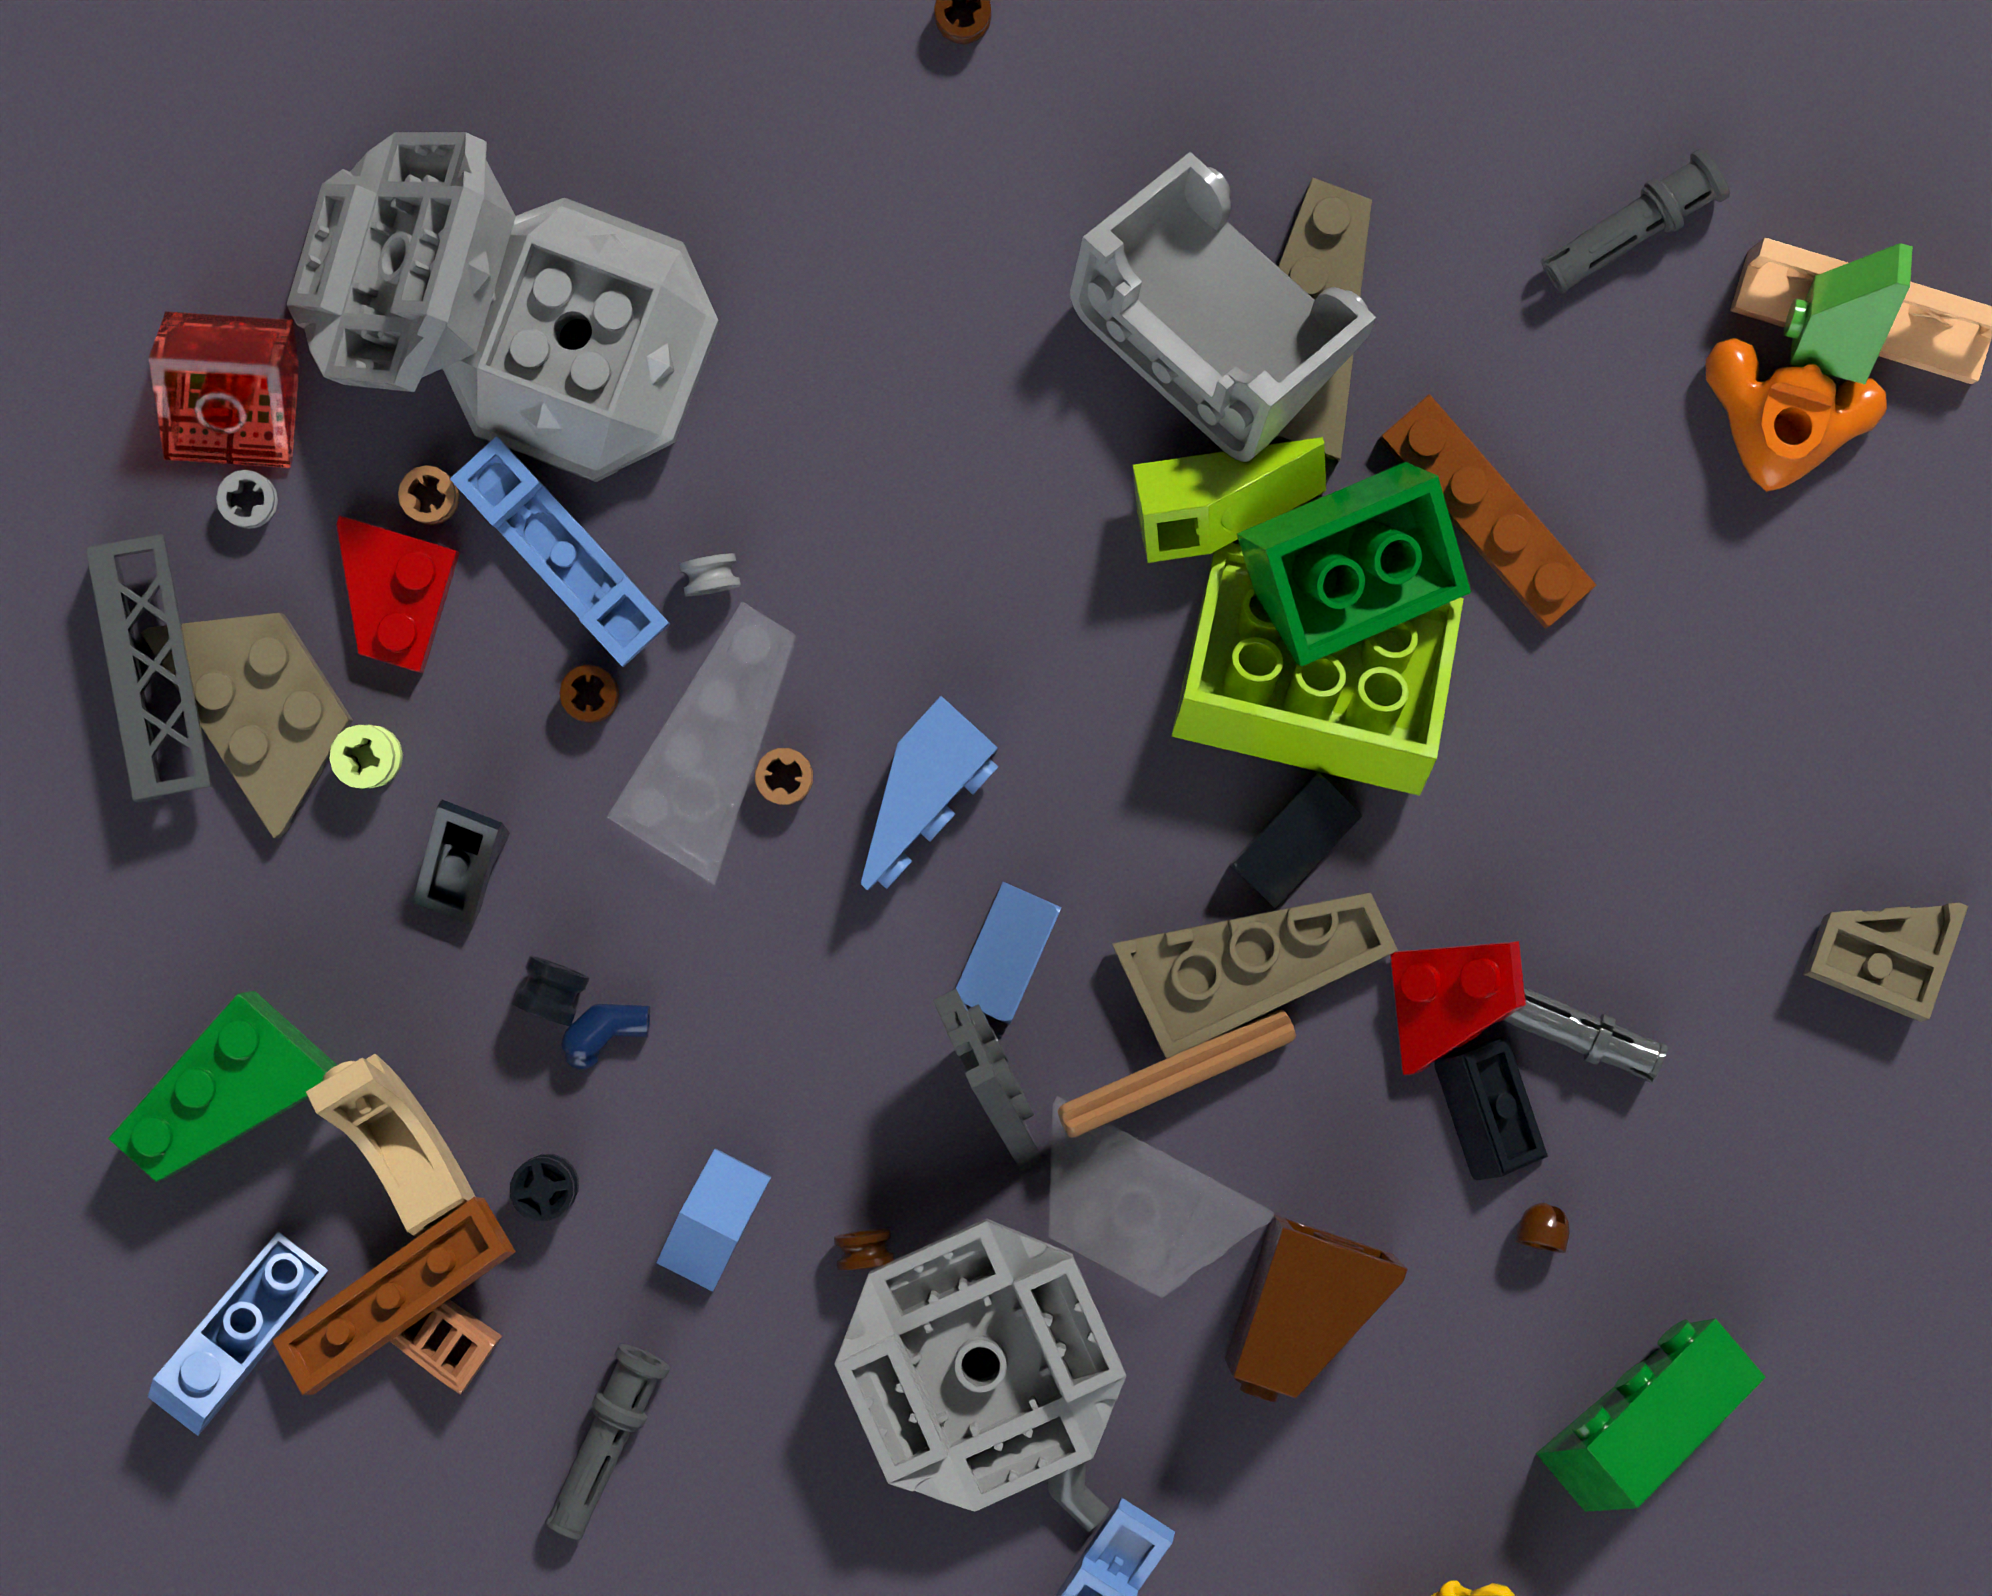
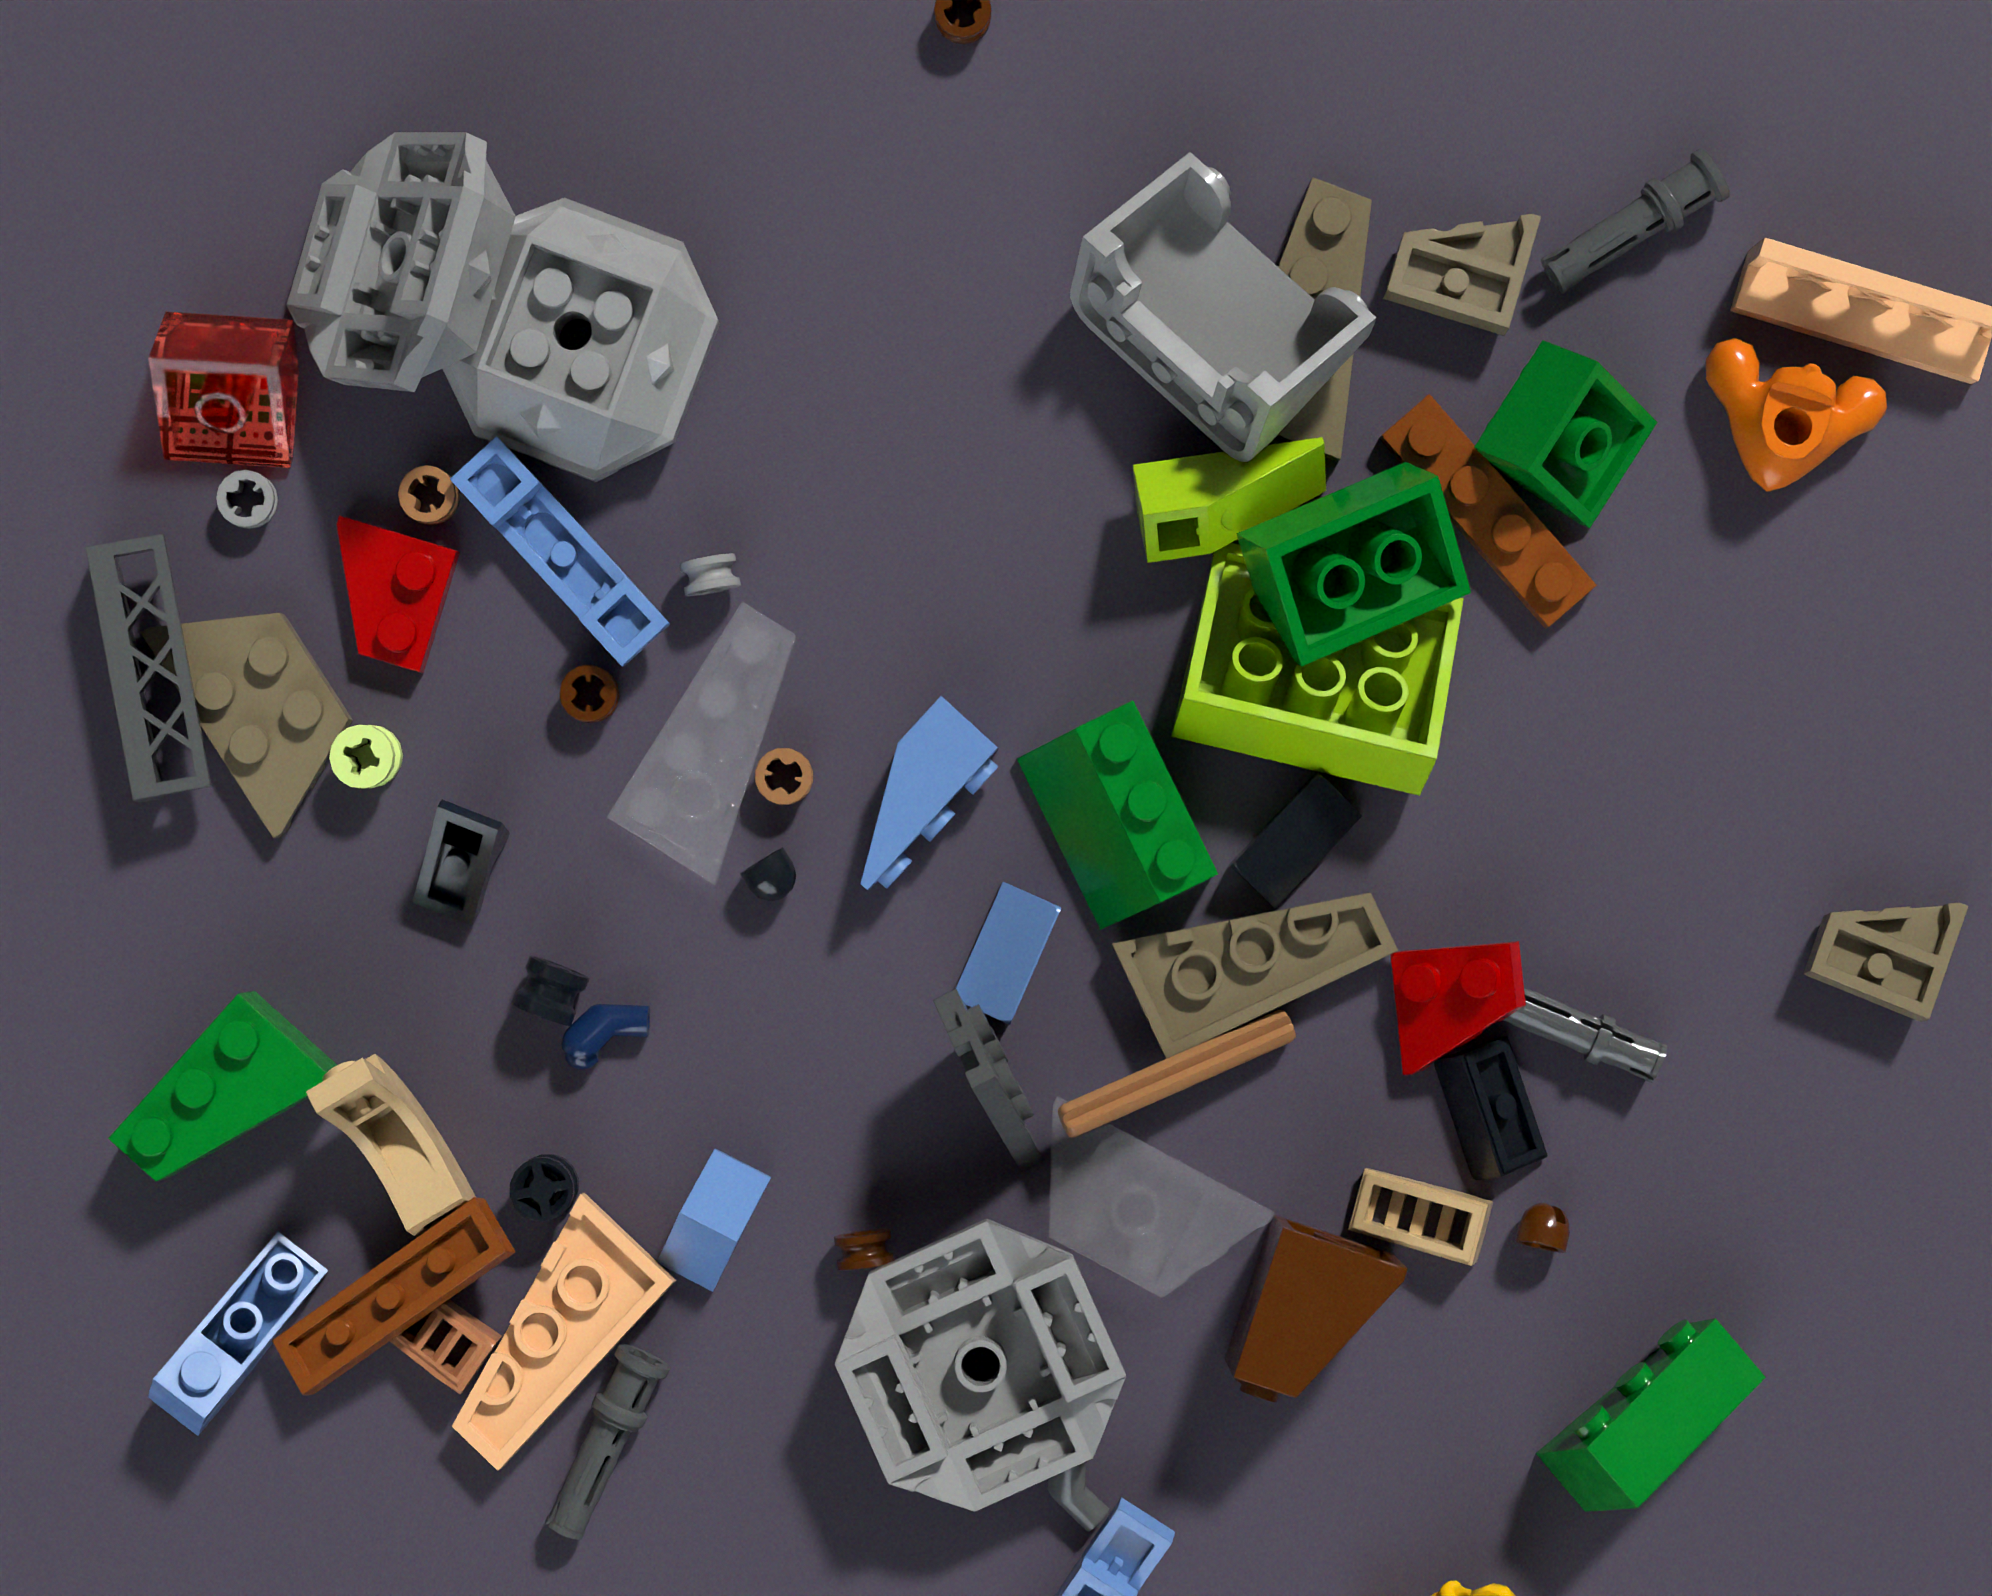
(574, 1314): none -> light nougat wing
(771, 876): none -> black hinge
(1117, 815): none -> green slope
(1465, 271): none -> dark tan wing
(1473, 1234): none -> tan slope
(1566, 432): none -> green slope
(1850, 313): bright green slope -> none

